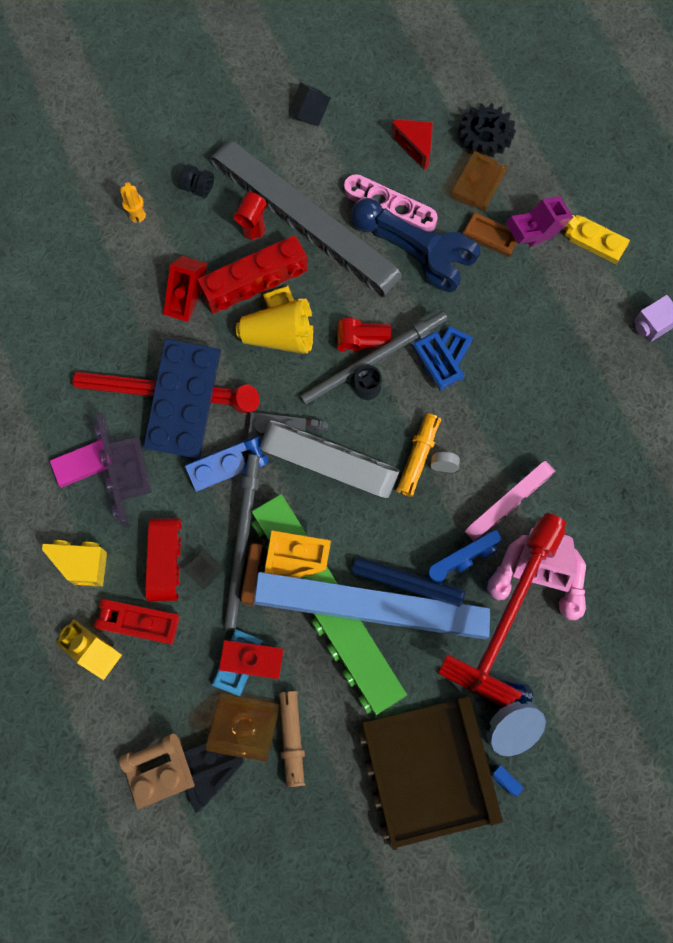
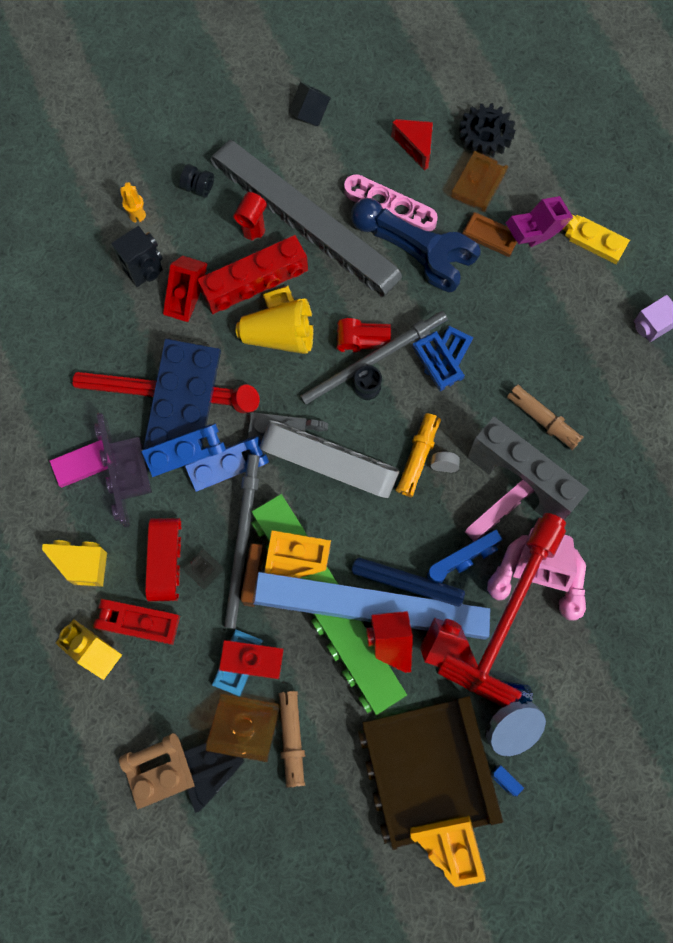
(138, 256): none -> black brick
(183, 450): none -> blue plate
(392, 639): none -> red slope
(444, 639): none -> red slope
(453, 849): none -> light orange wing
(503, 447): none -> dark grey arch
(554, 424): none -> medium nougat pin

